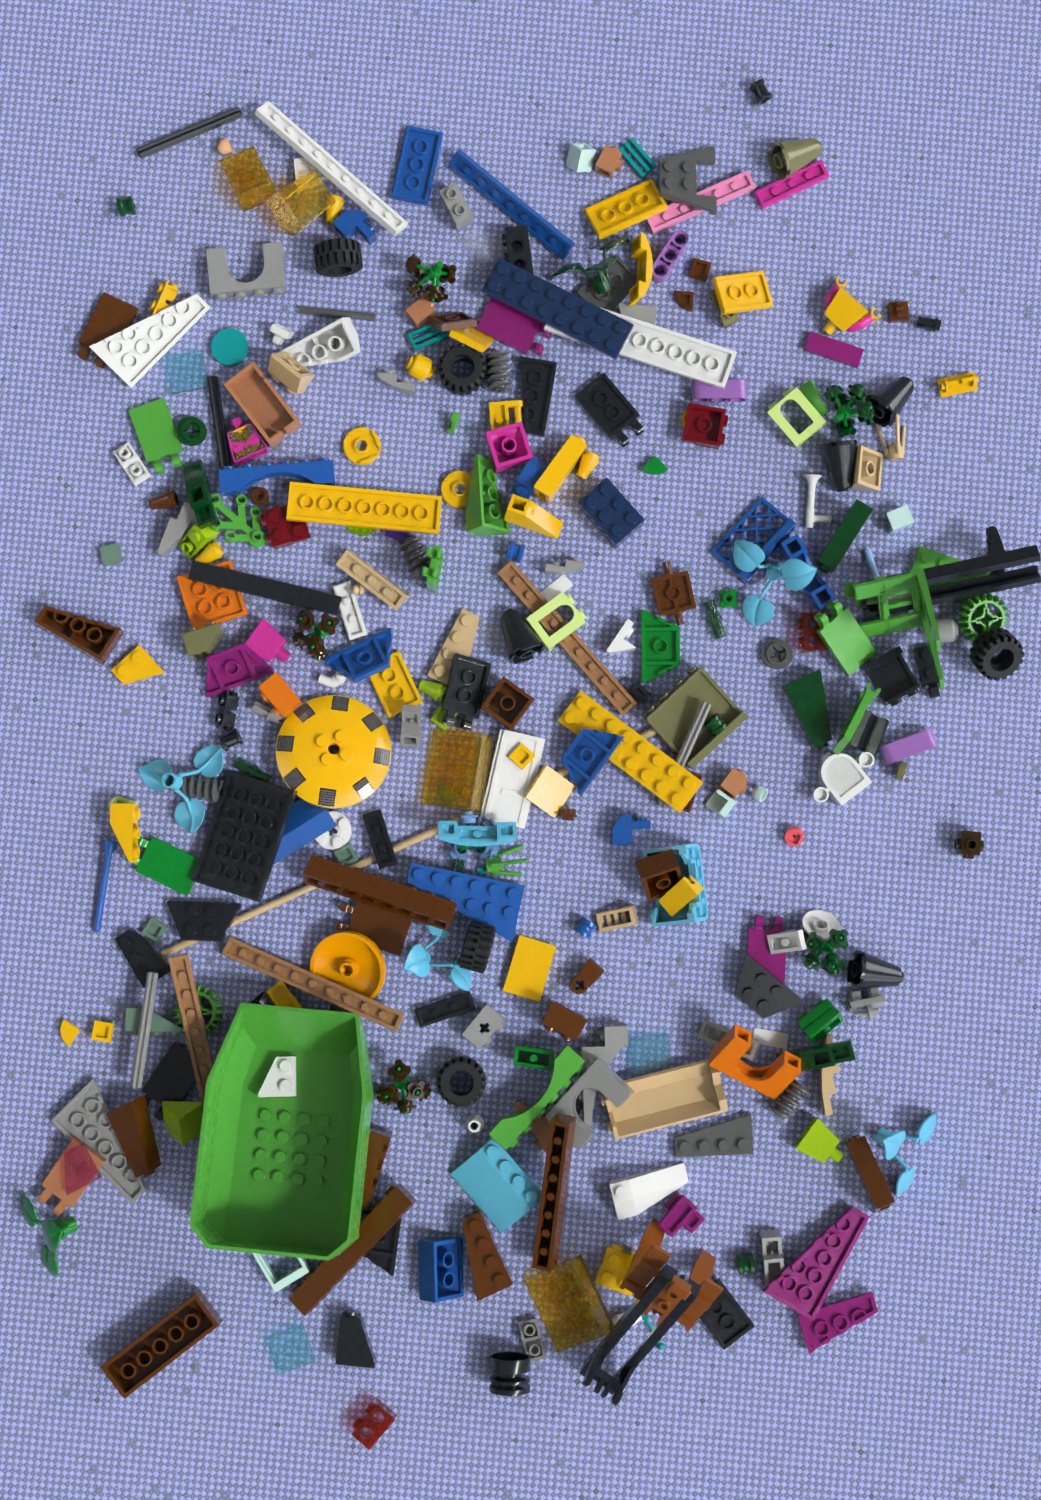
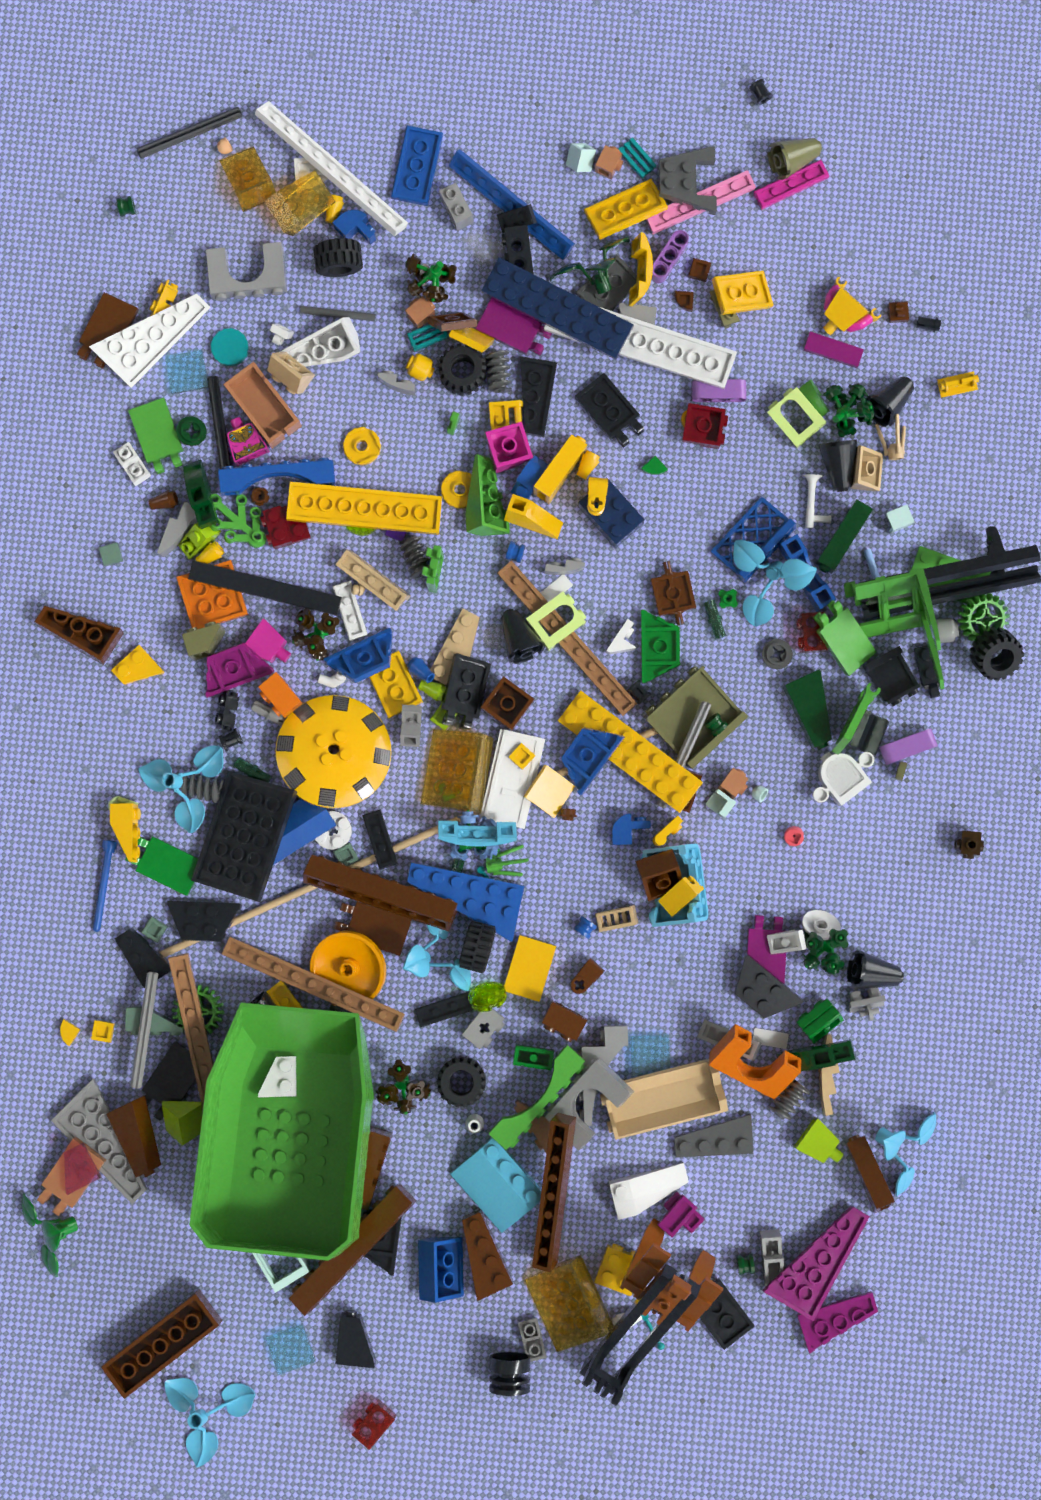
(199, 1443): none -> medium azure plant
(419, 669): none -> blue cone
(487, 996): none -> clear neon green tile
(517, 217): none -> black plate
(597, 493): none -> yellow piece
(672, 827): none -> yellow plate

